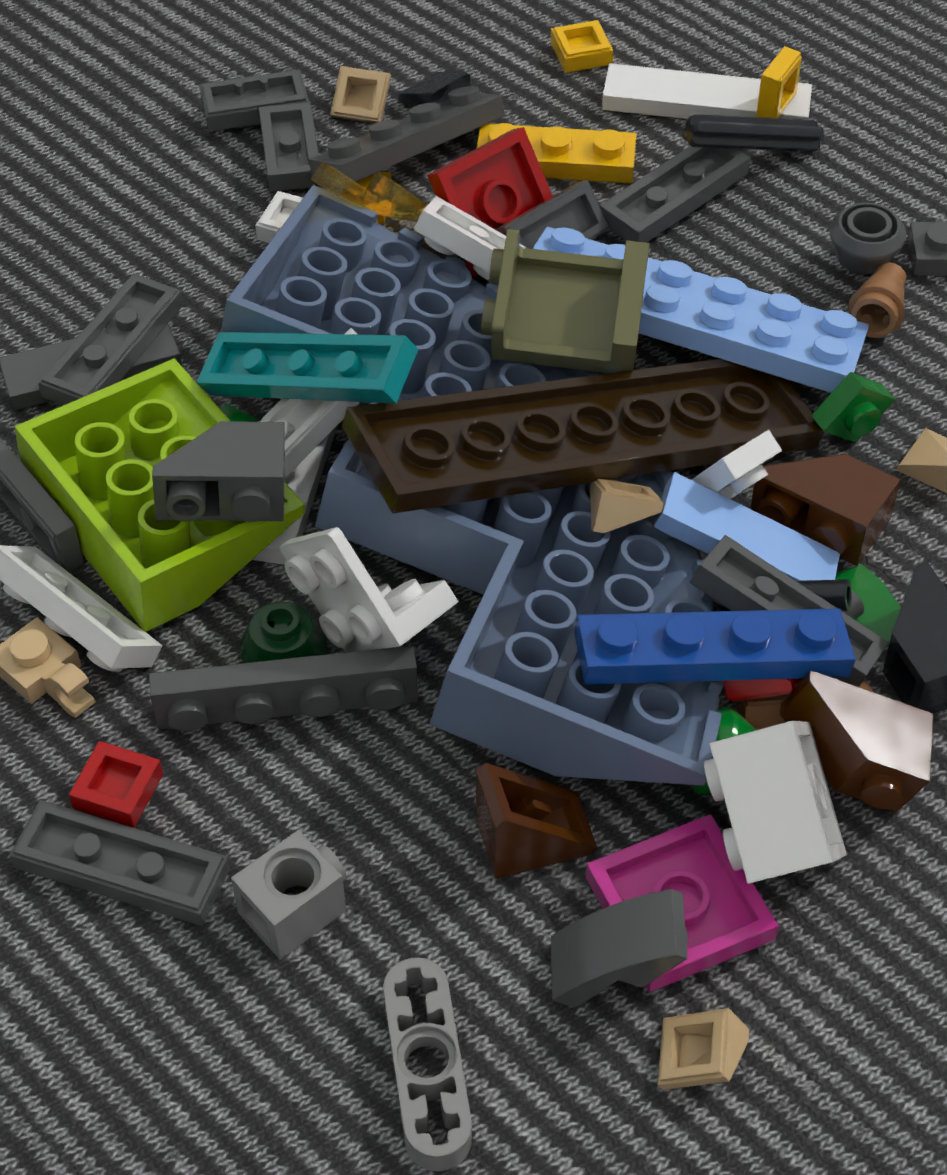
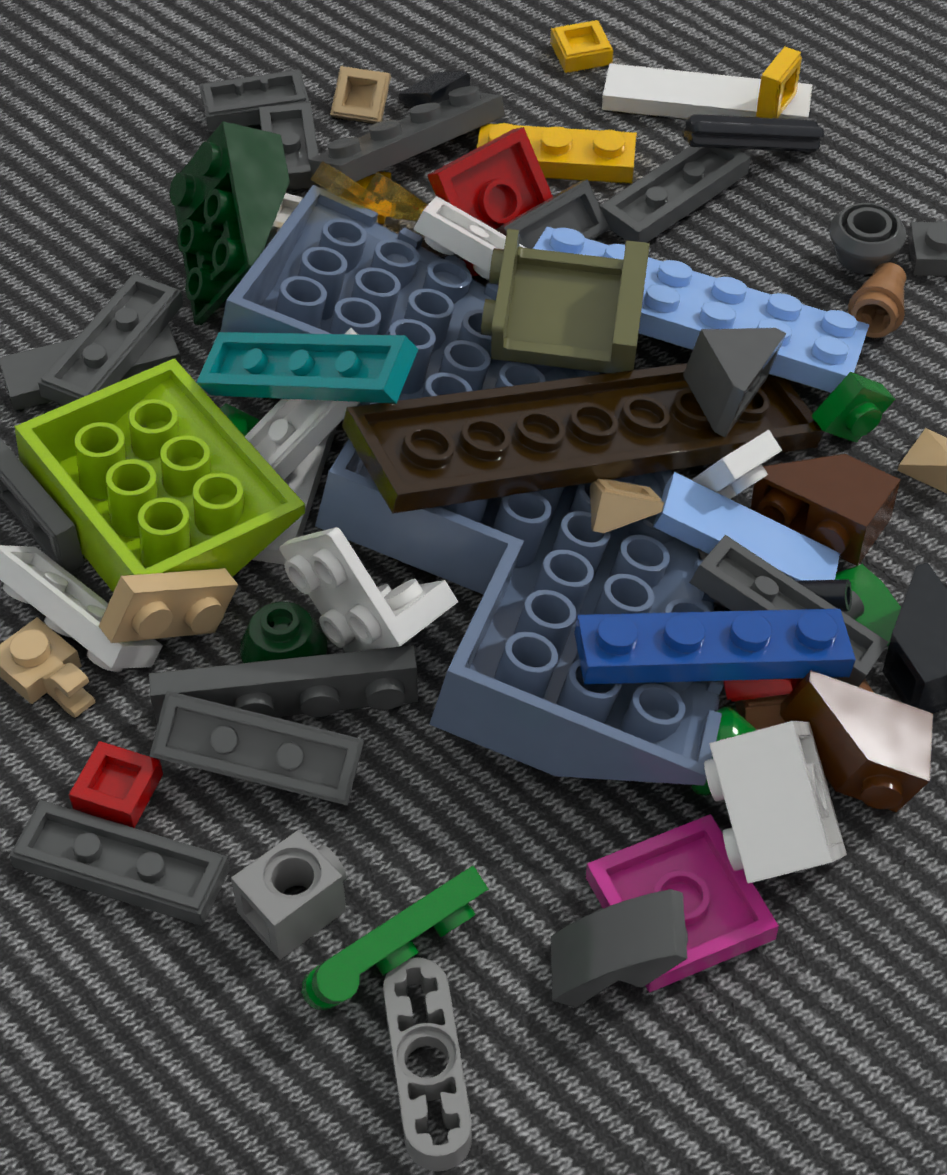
(167, 605): none -> tan plate
(224, 475): dark grey slope -> none
(226, 210): none -> dark green slope
(257, 747): none -> dark grey tile
(392, 941): none -> green plate
(528, 821): reddish brown slope -> none
(700, 1048): tan slope -> none
(729, 371): none -> dark grey slope

